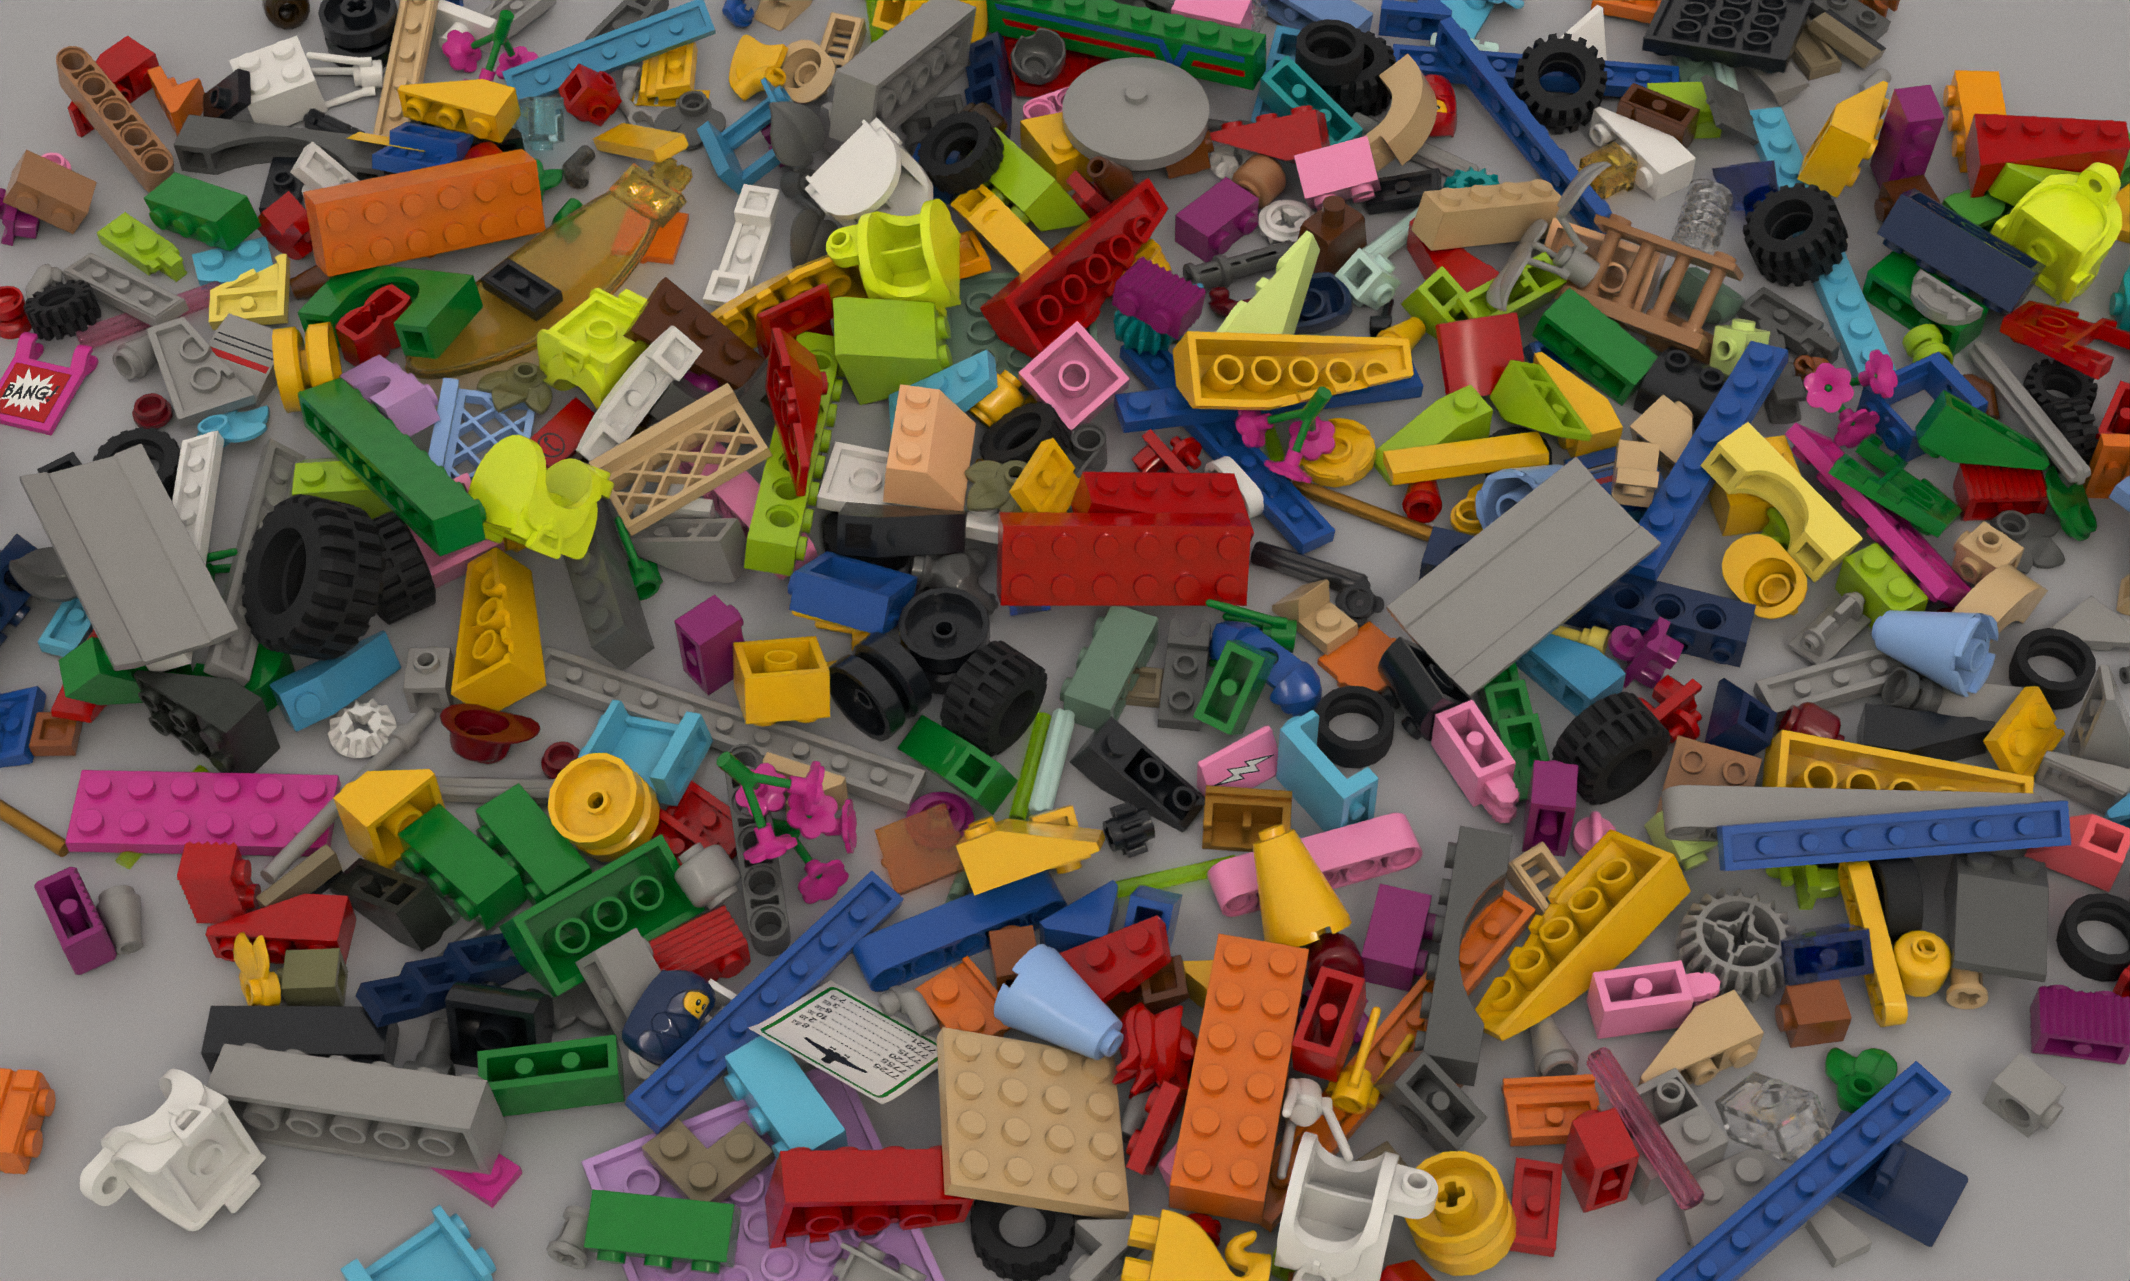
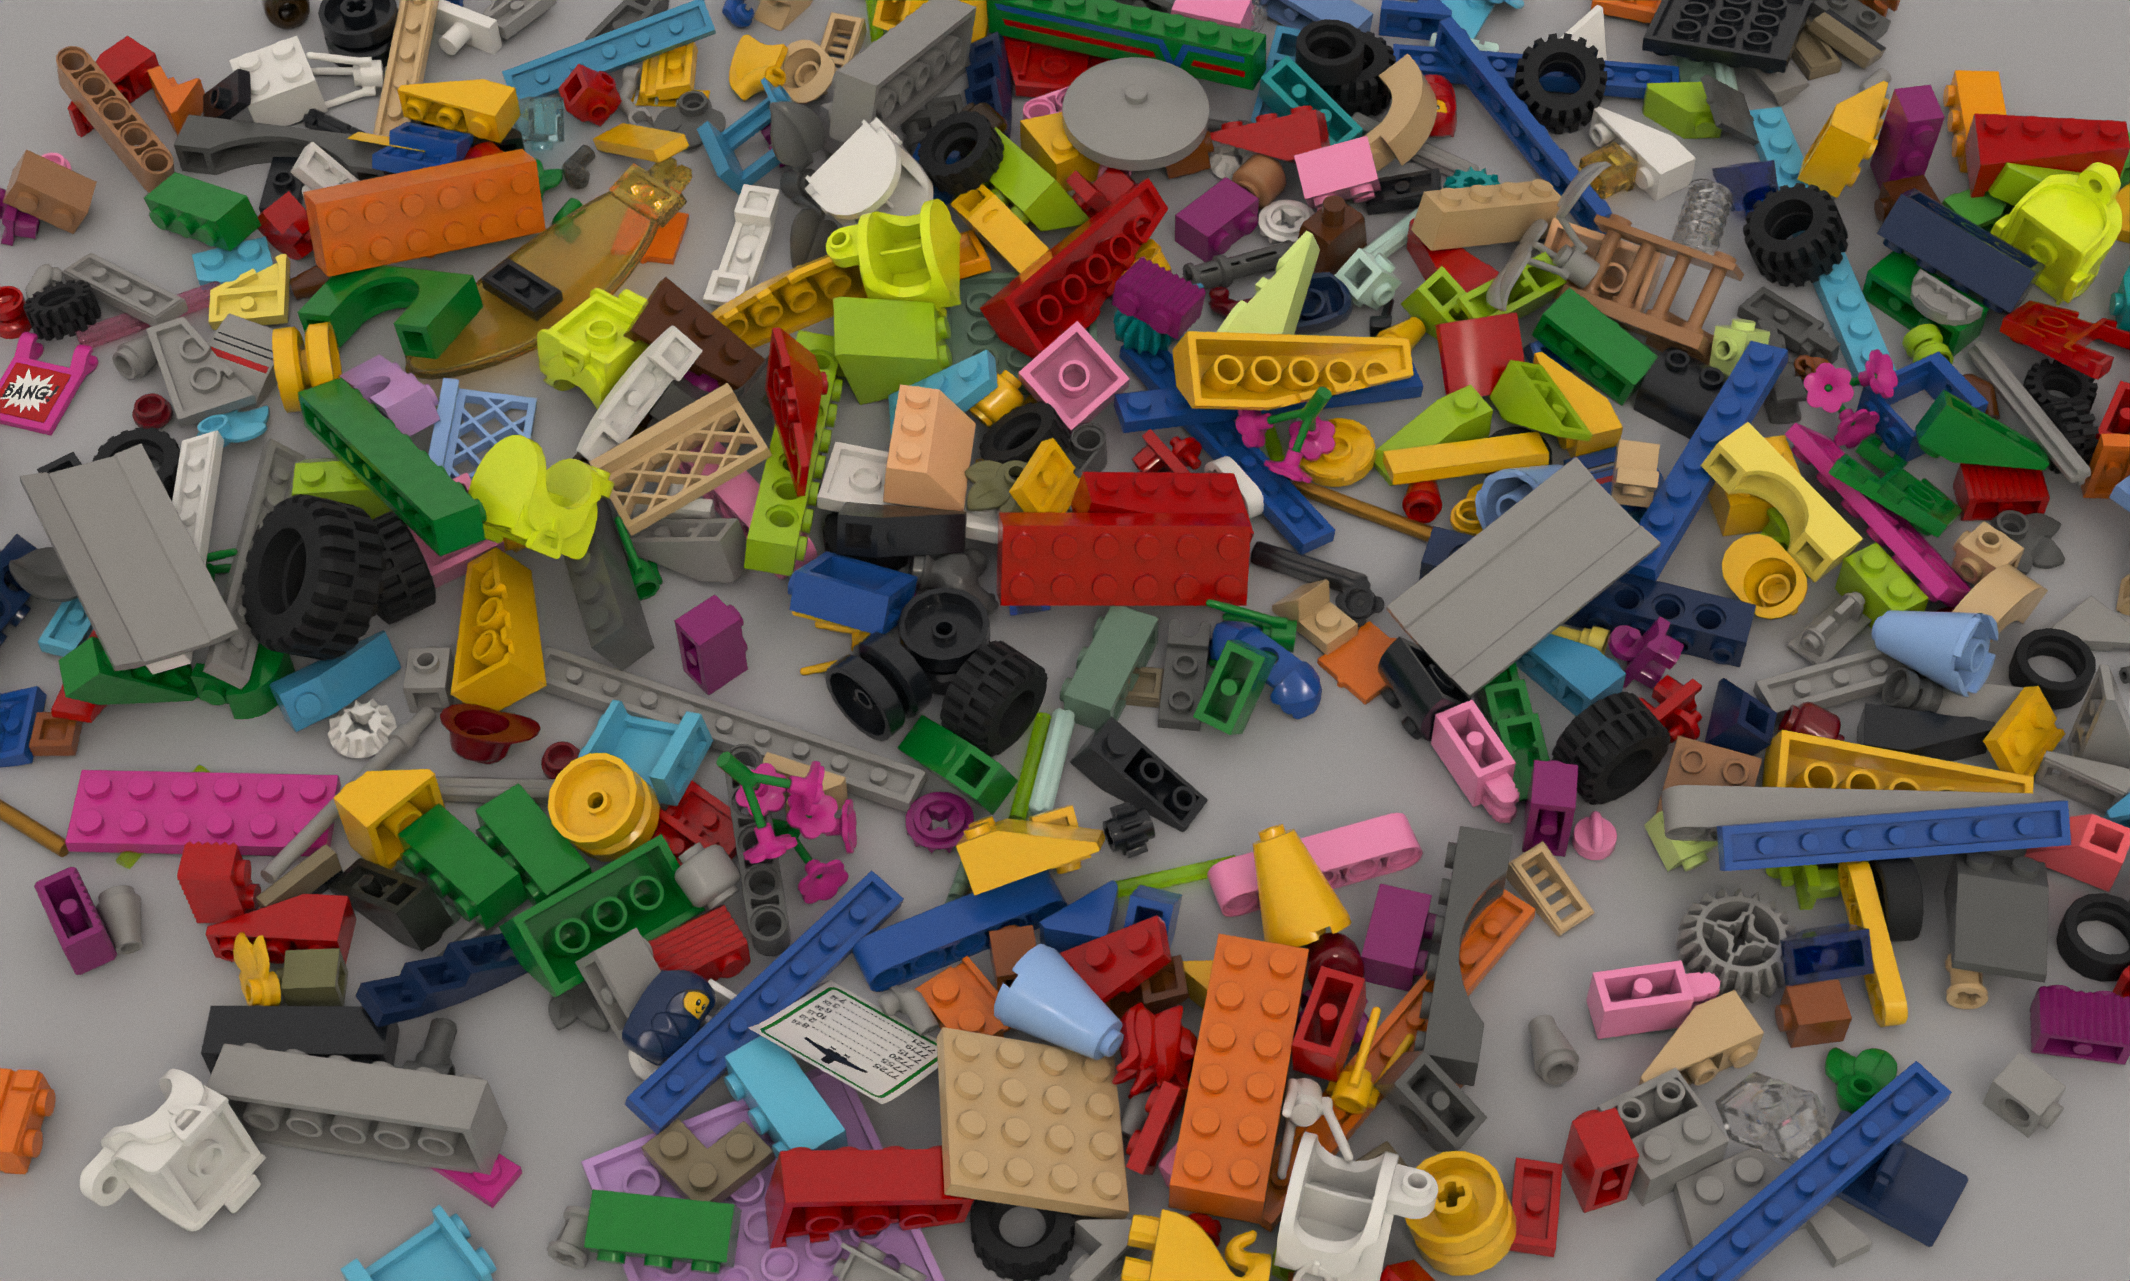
(142, 247): lime hinge -> none
(210, 718): pearl dark grey slope -> none
(370, 328): red brick -> none
(465, 50): dark pink plant -> none
(495, 1018): black brick -> none
(518, 385): olive plate -> none
(554, 1075): green brick -> none
(563, 432): red tile -> none
(781, 680): yellow brick -> none
(802, 313): red slope -> none
(920, 849): clear orange piece -> none
(1039, 57): dark grey hair -> none
(1110, 177): reddish brown cone -> none
(1238, 814): pearl gold hinge -> none
(1241, 763): bright pink slope -> none
(1317, 782): medium azure panel -> none
(1355, 700): black tyre -> none
(1544, 1107): orange plate -> none
(1589, 927): yellow wedge -> none
(1645, 1129): clear pink axle -> none
(1660, 113): reddish brown brick -> none
(1666, 425): tan slope -> none
(1724, 306): sand green piece -> none
(1922, 962): yellow head -> none
(2070, 506): green plate -> none

